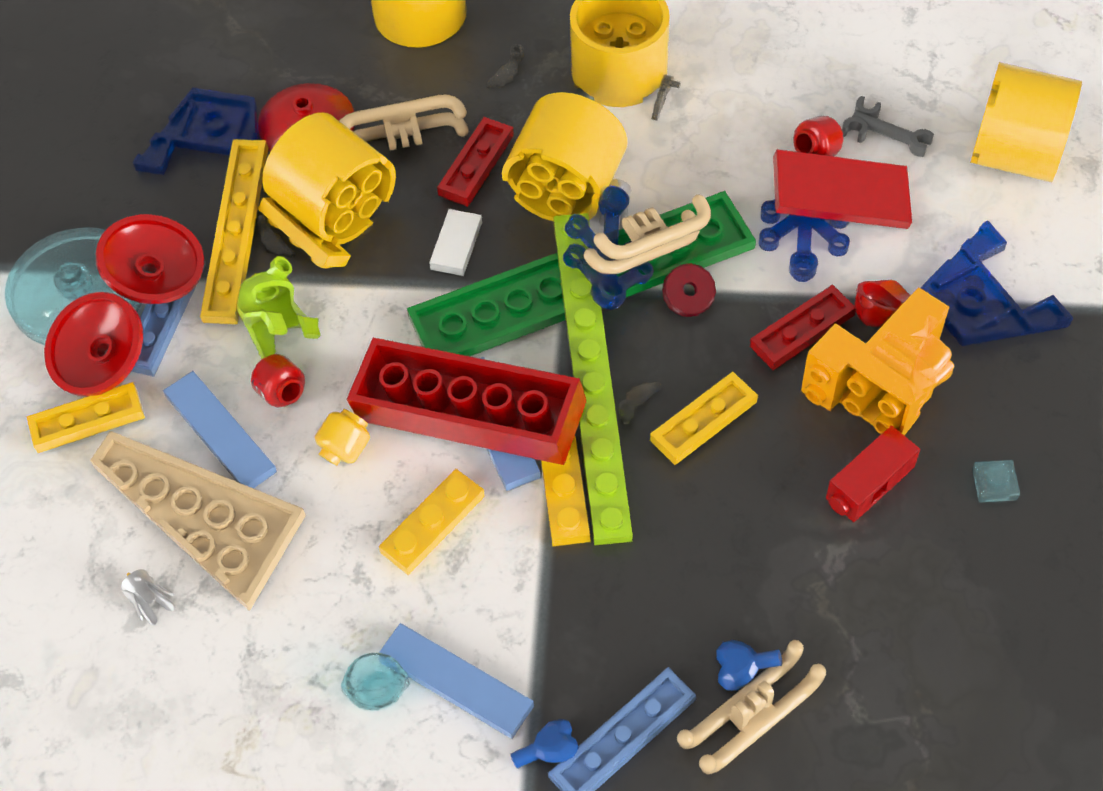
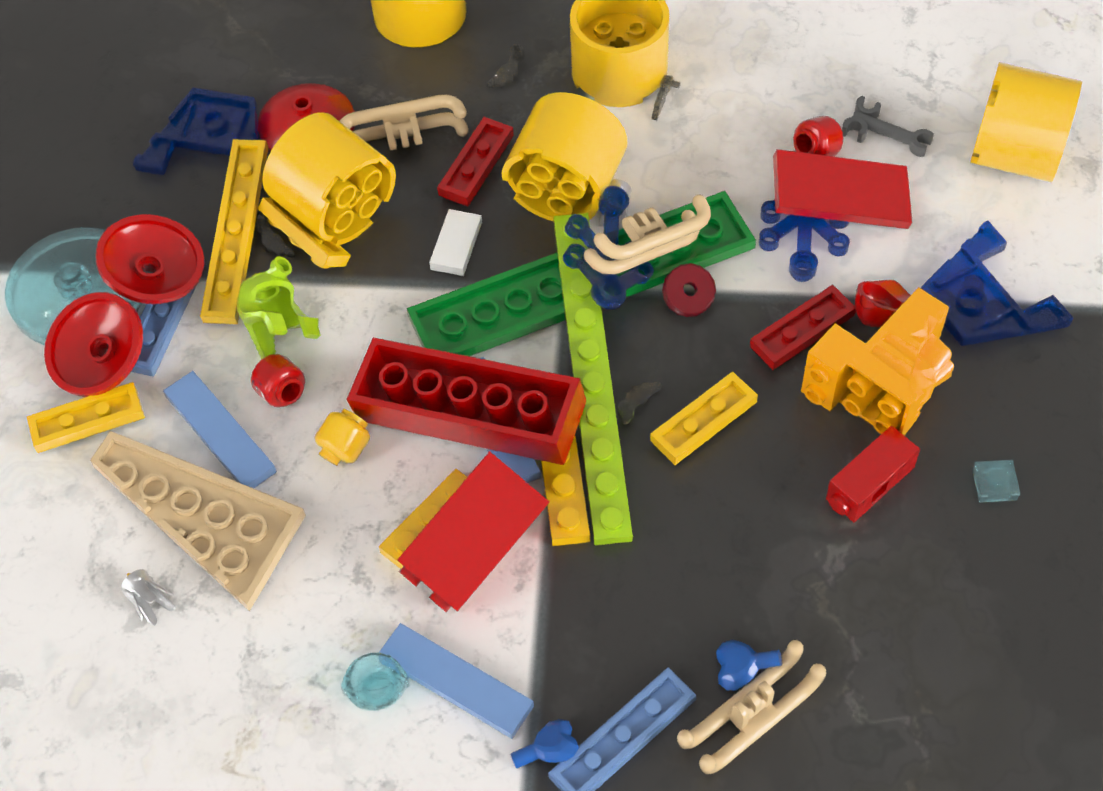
(471, 533): none -> red slope

